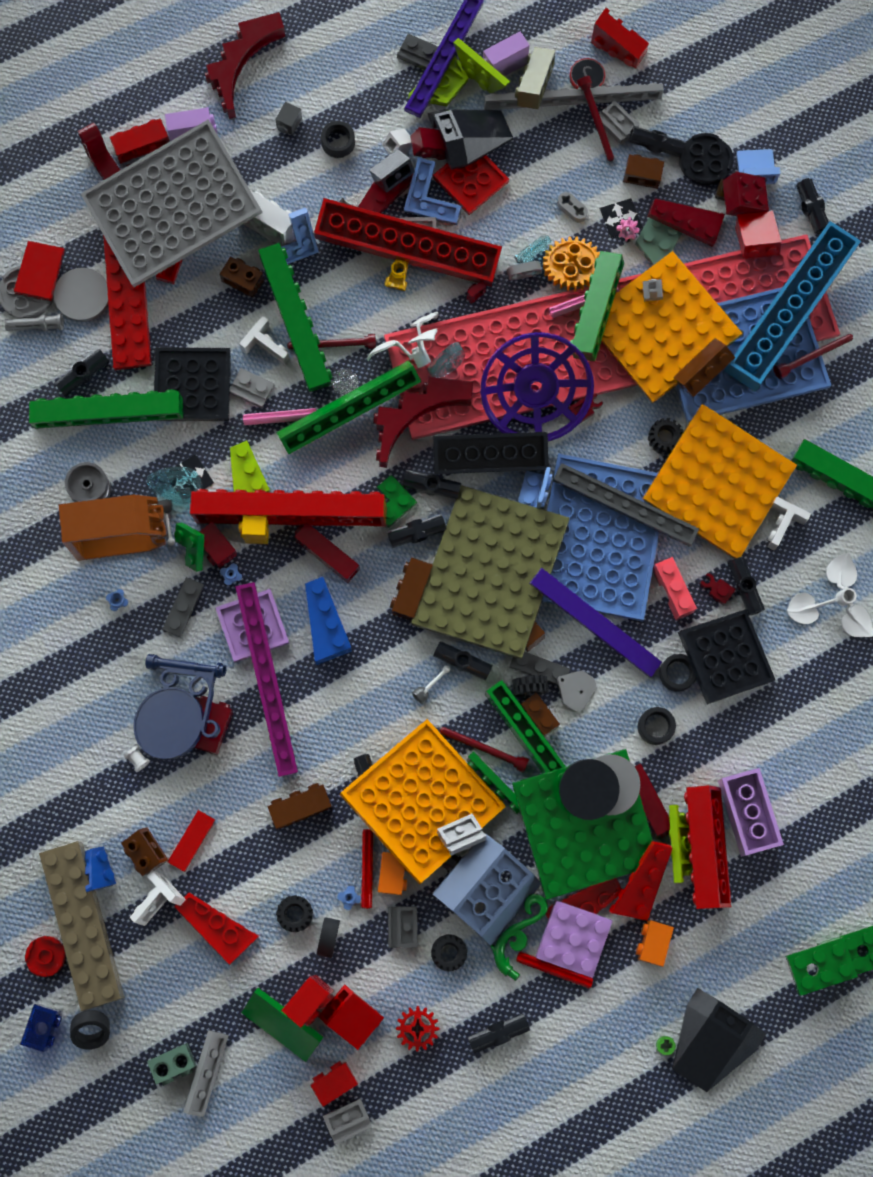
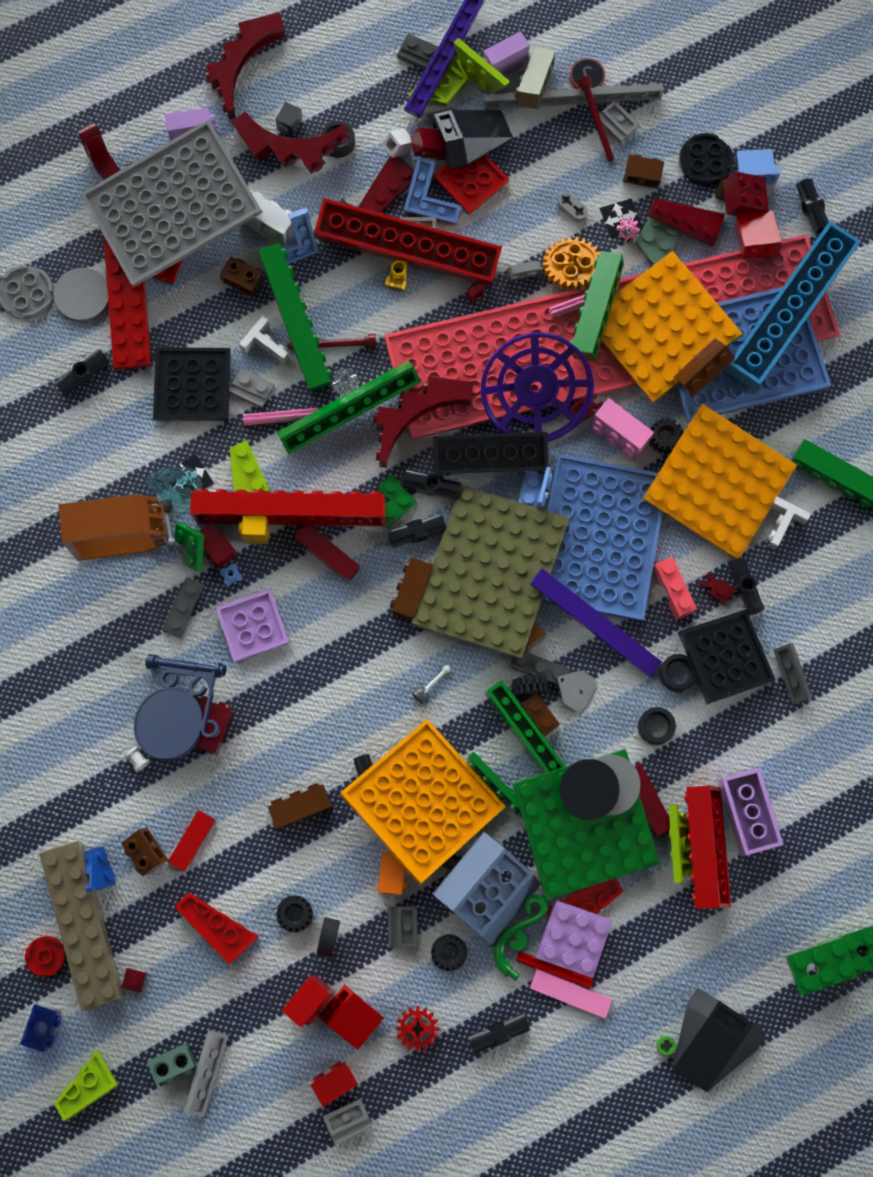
(39, 270): red tile -> none
(43, 323): light grey pin -> none
(83, 475): flat silver wheel -> none
(89, 1086): none -> lime wing
(93, 1041): black tyre -> none
(106, 409): green brick -> none
(119, 594): medium blue plate -> none
(134, 980): none -> dark red plate
(139, 140): red brick -> none
(156, 898): white bracket -> none
(266, 679): magenta plate -> none
(268, 1015): green tile -> none
(288, 150): none -> dark red arch
(326, 627): blue wedge -> none
(354, 897): medium blue plate -> none
(367, 869): red axle -> none
(392, 170): black brick -> none
(419, 353): white plant -> none
(447, 361): clear light blue piece -> none
(461, 834): light grey plate -> none
(474, 666): black piece -> none
(519, 762): dark red piece -> none
(528, 253): clear light blue plate -> none
(570, 993): none -> bright pink tile
(617, 40): red wedge -> none
(621, 429): none -> bright pink brick
(626, 504): dark grey plate -> none
(641, 890): red wing -> none
(652, 290): light grey tile -> none
(654, 943): orange brick -> none
(656, 141): black piece -> none
(782, 370): dark red piece -> none
(792, 673): none -> dark grey plate
(844, 573): white plant -> none

